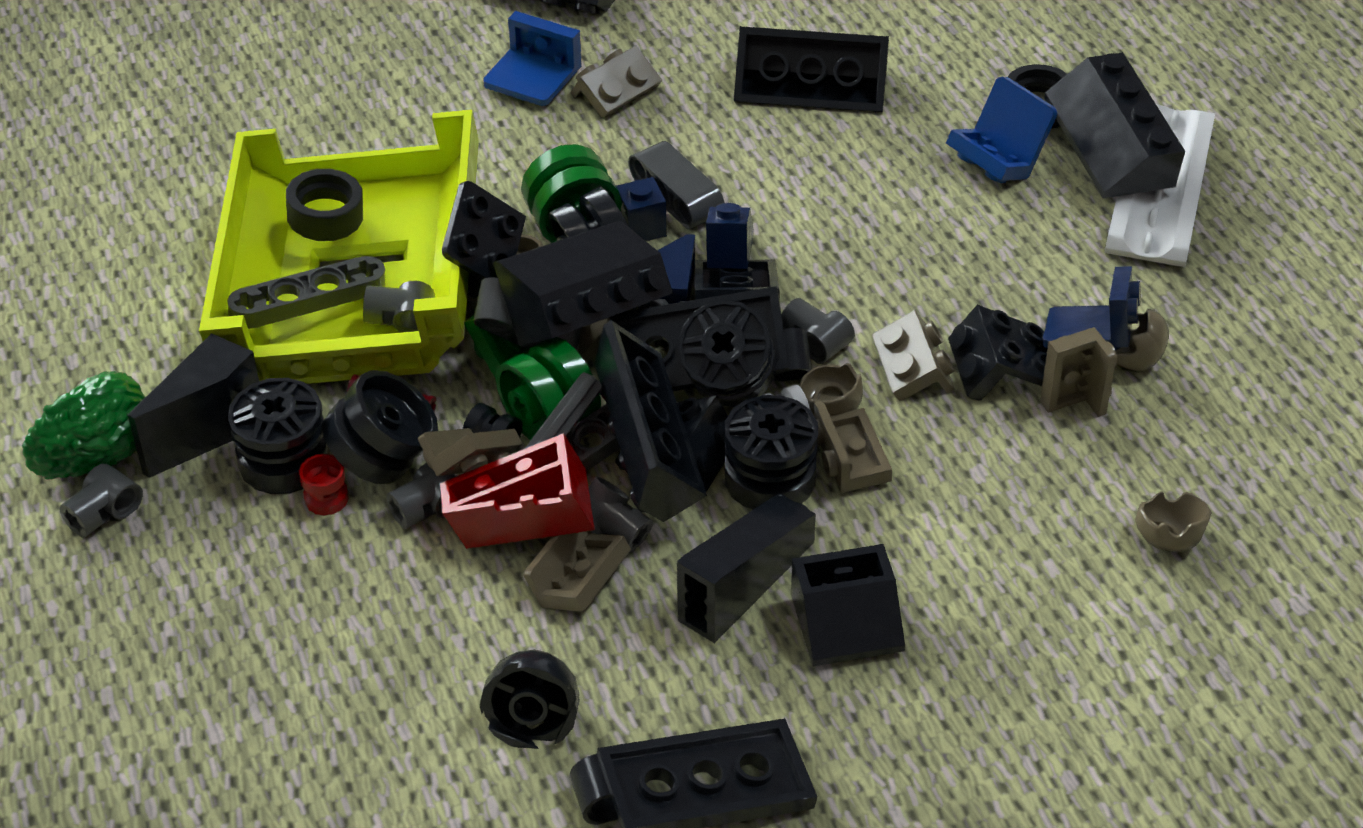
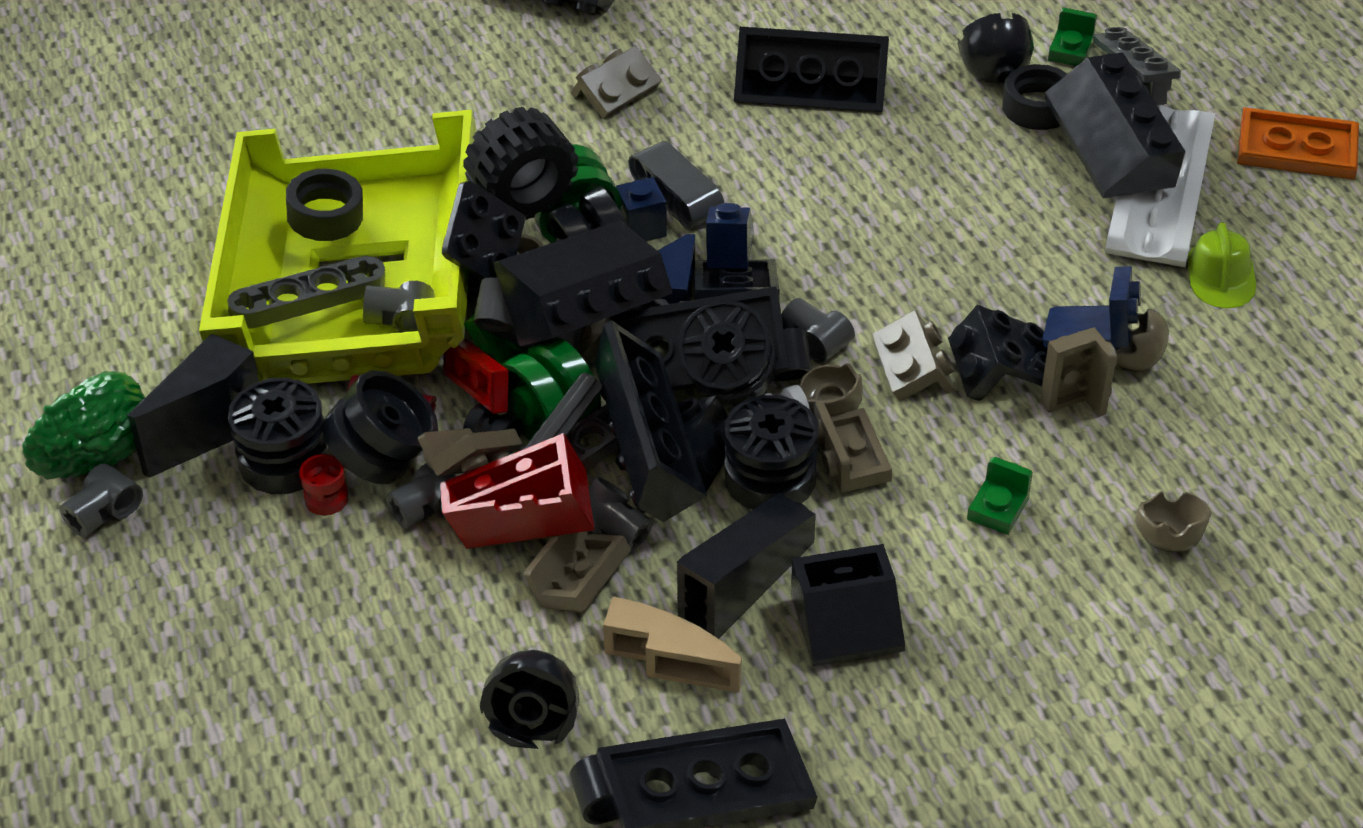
(478, 375): none -> red tile
(522, 160): none -> black tyre
(538, 61): blue bracket -> none
(670, 646): none -> tan slope
(996, 46): none -> black cylinder
(1001, 496): none -> green bracket
(1007, 132): blue bracket -> none
(1073, 37): none -> green bracket
(1150, 66): none -> dark grey bracket
(1222, 269): none -> lime piece
(1298, 143): none -> orange tile

